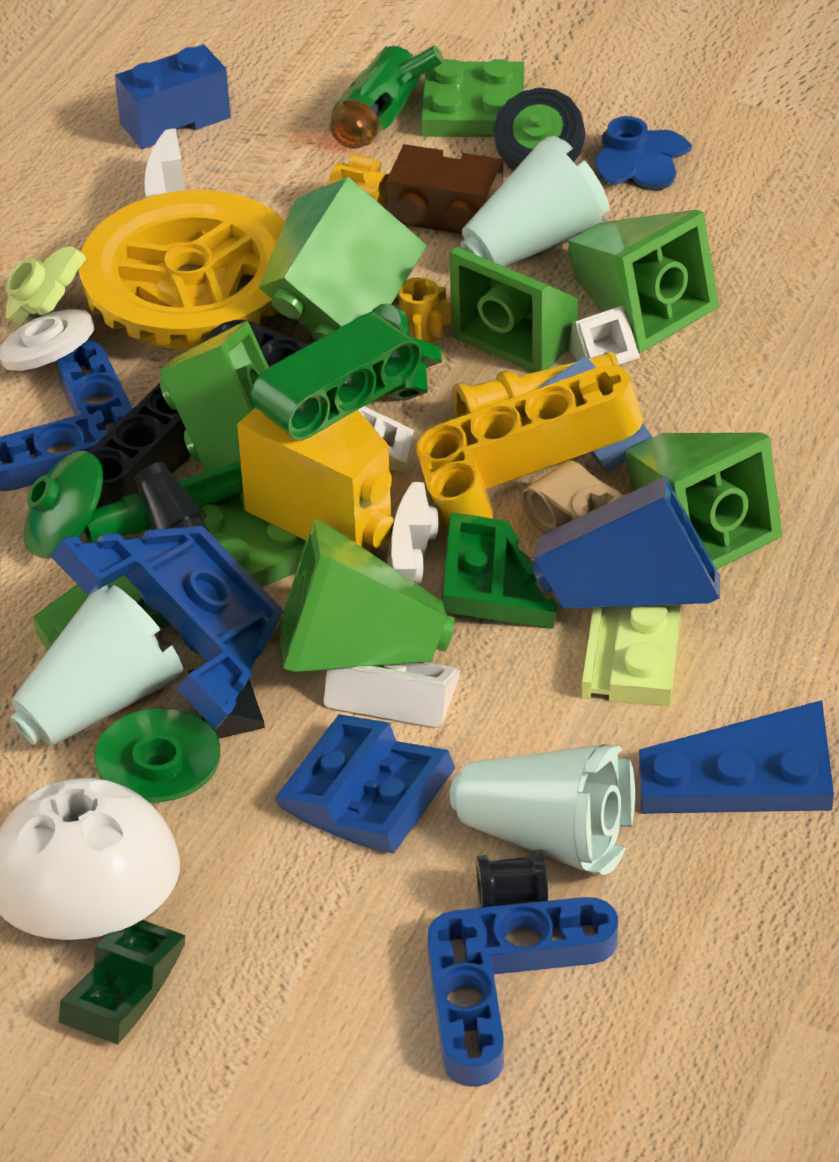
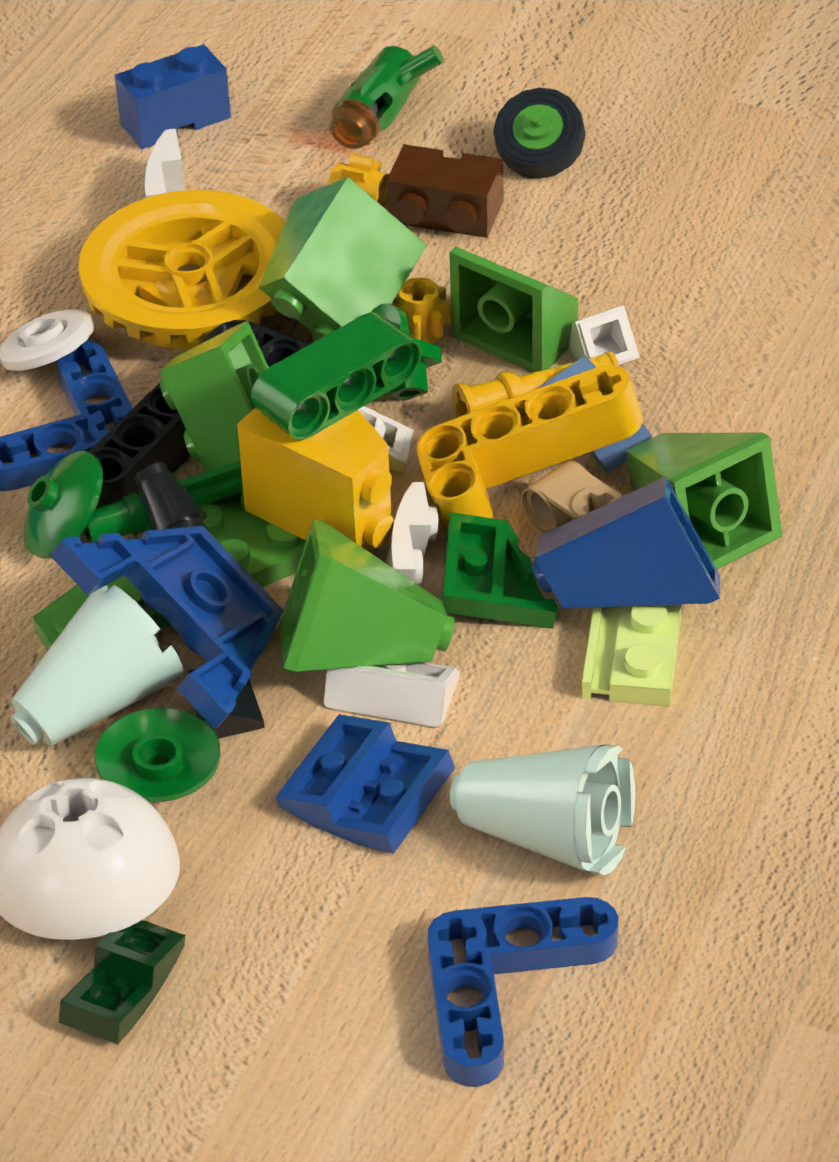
(40, 285): yellowish green animal -> none
(467, 96): bright green plate -> none
(511, 880): black bush -> none
(537, 207): light aqua cone -> none
(639, 153): blue plate -> none
(650, 267): bright green slope -> none
(742, 767): blue wing -> none

